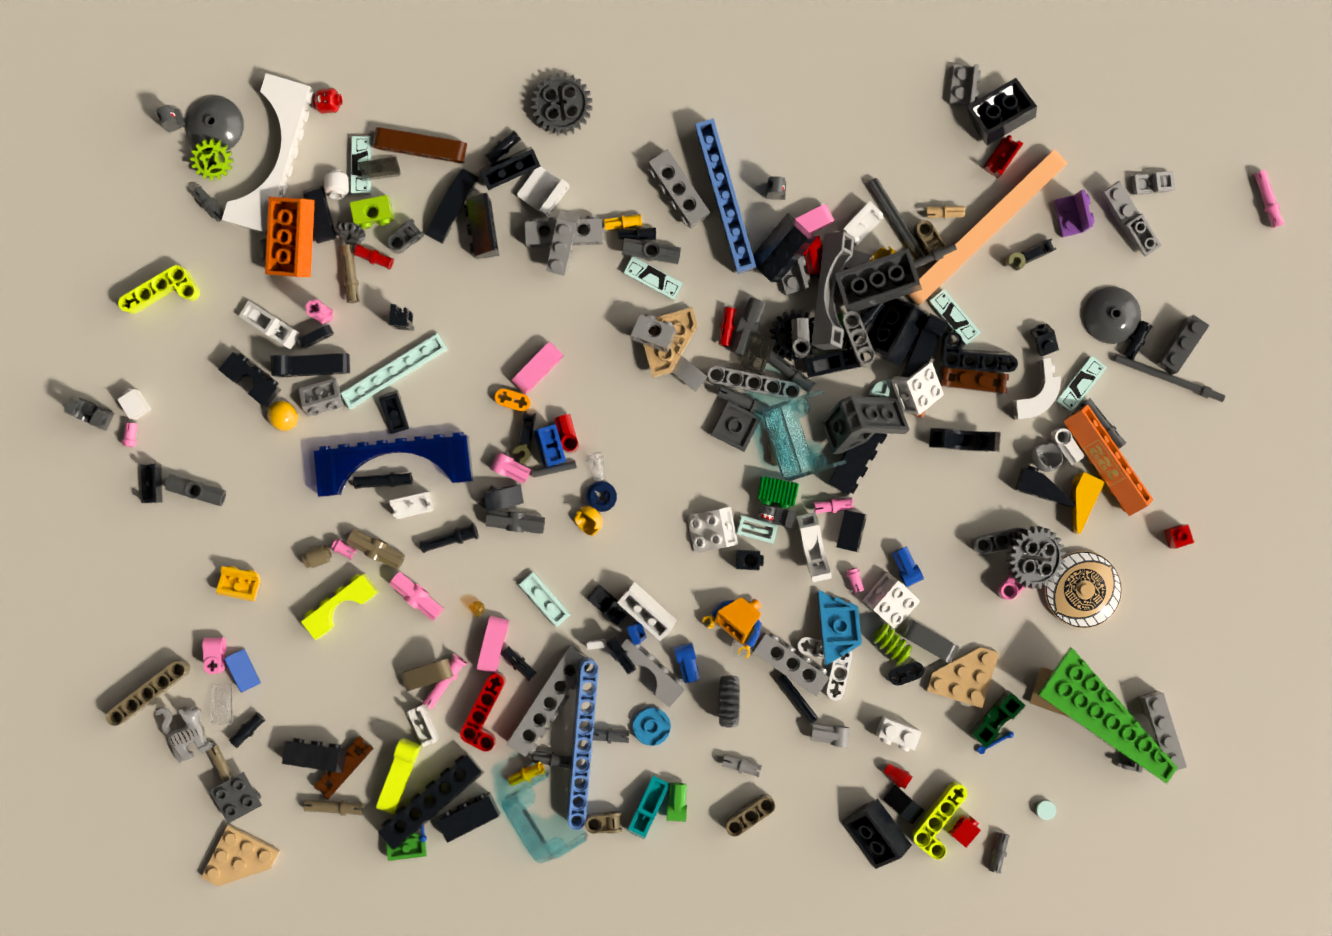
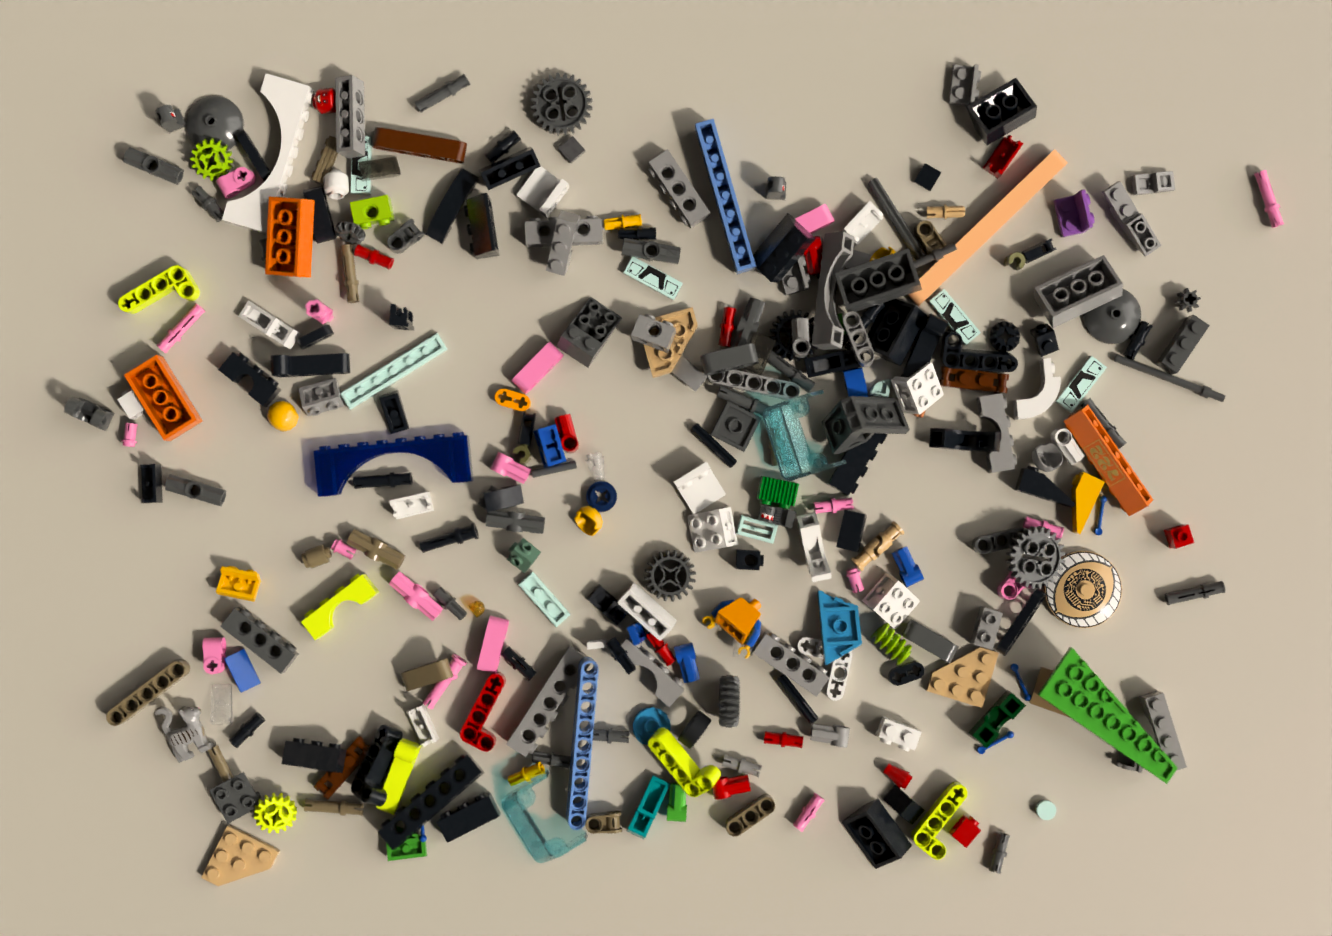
(163, 170): none -> dark grey piece
(163, 398): none -> orange brick
(180, 328): none -> bright pink pin
(232, 183): none -> bright pink piece
(233, 626): none -> dark grey brick
(253, 154): none -> black beam
(274, 811): none -> neon yellow gear
(327, 160): none -> dark tan piece
(350, 117): none -> light grey brick
(374, 766): none -> black beam
(442, 93): none -> dark grey pin
(450, 603): none -> dark grey axle
(523, 555): none -> sand green brick
(571, 149): none -> flat silver tile
(588, 332): none -> dark grey slope
(662, 649): none -> red axle
(680, 764): none -> neon yellow beam
(681, 588): none -> dark grey gear
(694, 729): none -> black tyre
(699, 488): none -> white bracket
(713, 445): none -> black axle
(729, 359): none -> dark grey beam
(729, 786): none -> red piece
(783, 739): none -> red pin
(808, 812): none -> bright pink pin
(855, 382): none -> blue slope
(869, 554): none -> tan piece
(927, 177): none -> black slope
(986, 628): none -> light grey brick
(993, 408): none -> light grey arch
(998, 343): none -> black gear
(1014, 667): none -> blue hinge
(1021, 622): none -> black beam
(1033, 522): none -> bright pink pin
(1078, 291): none -> light grey brick
(1098, 531): none -> blue hinge
(1189, 295): none -> dark grey gear
(1194, 593): none -> dark grey pin

